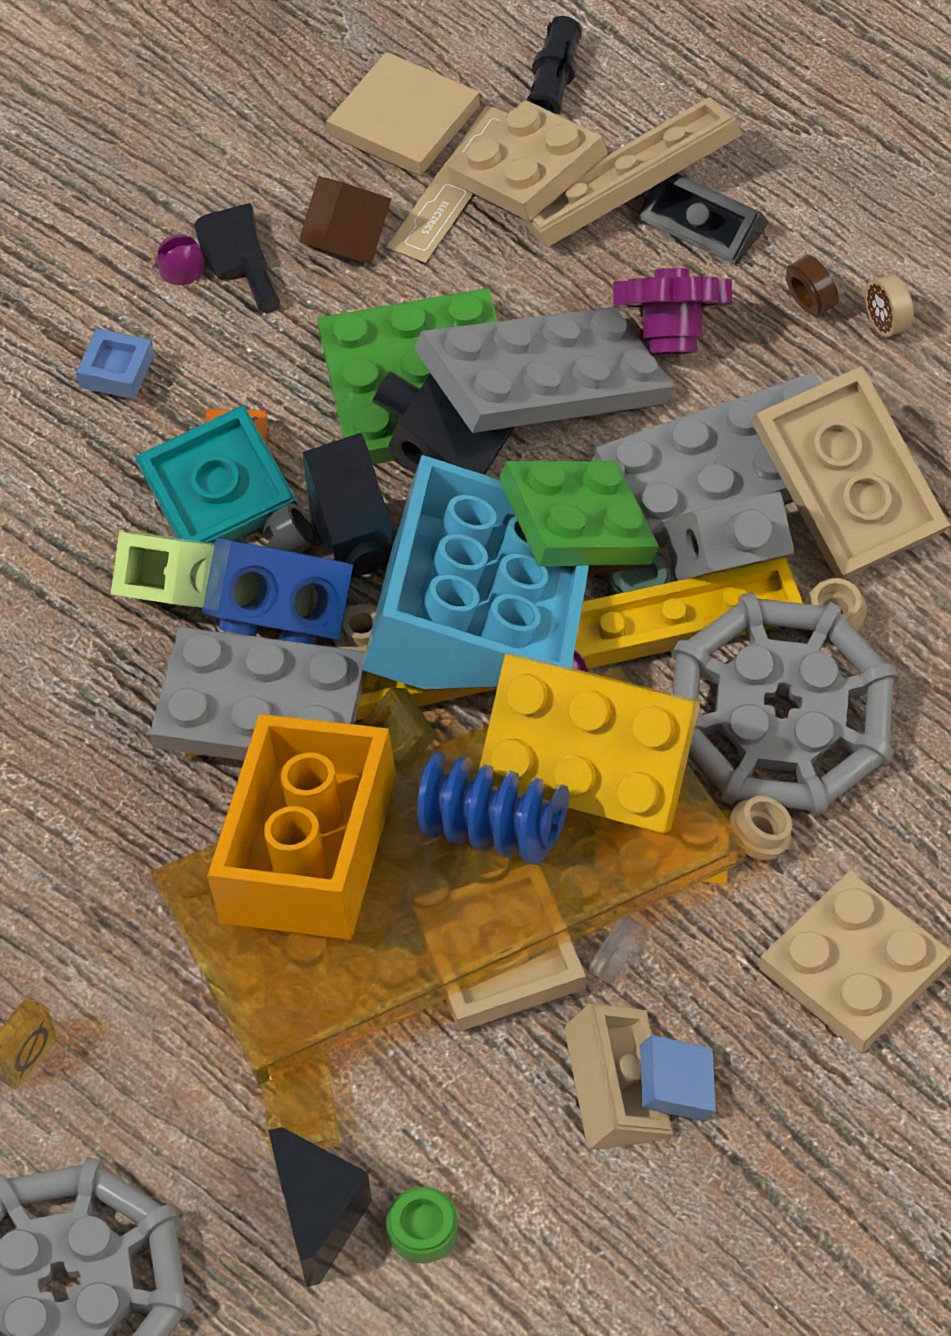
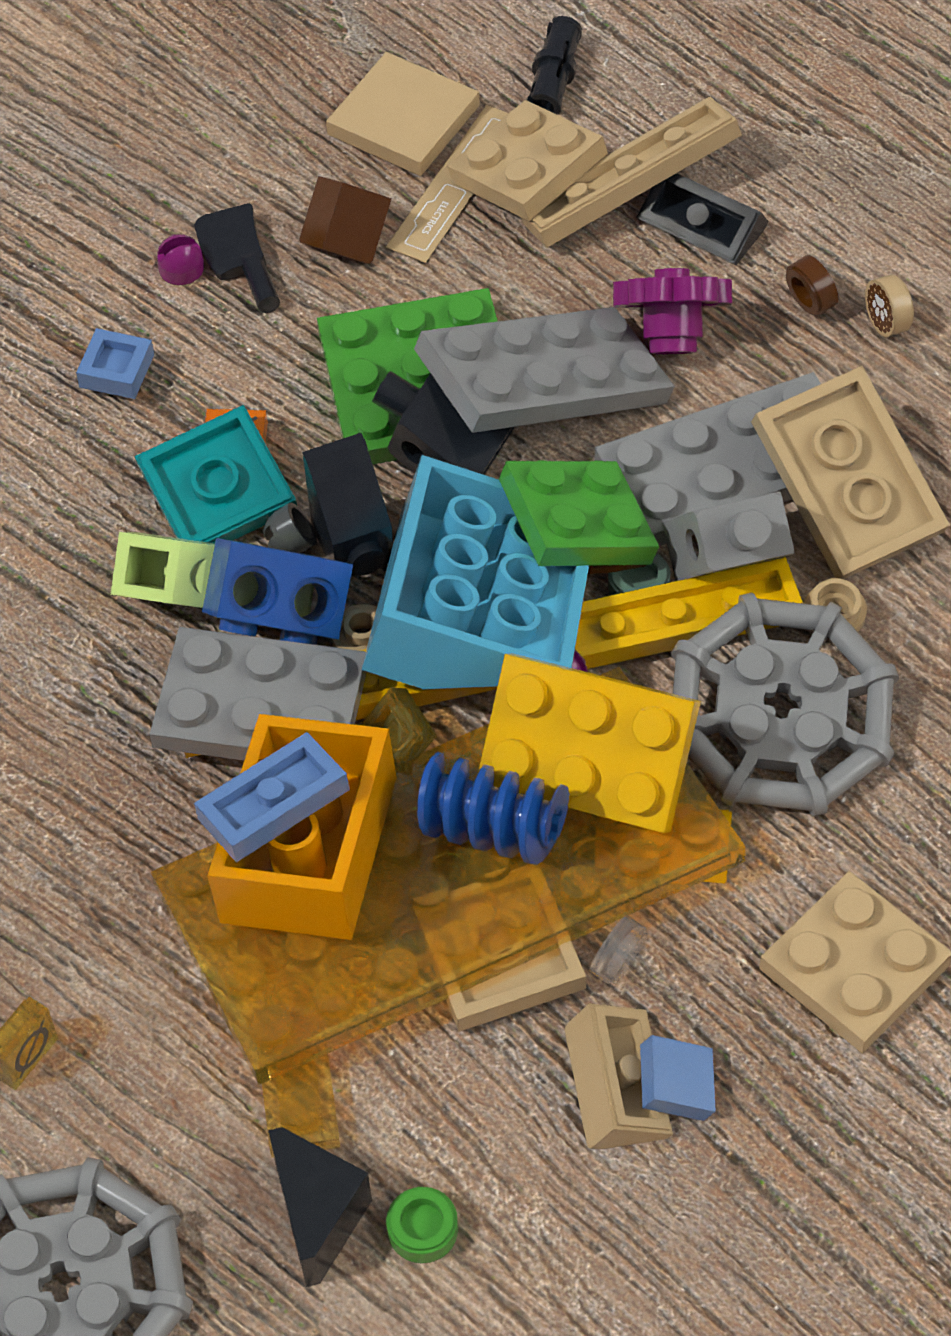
(271, 796): none -> medium blue plate
(762, 827): tan plate -> none

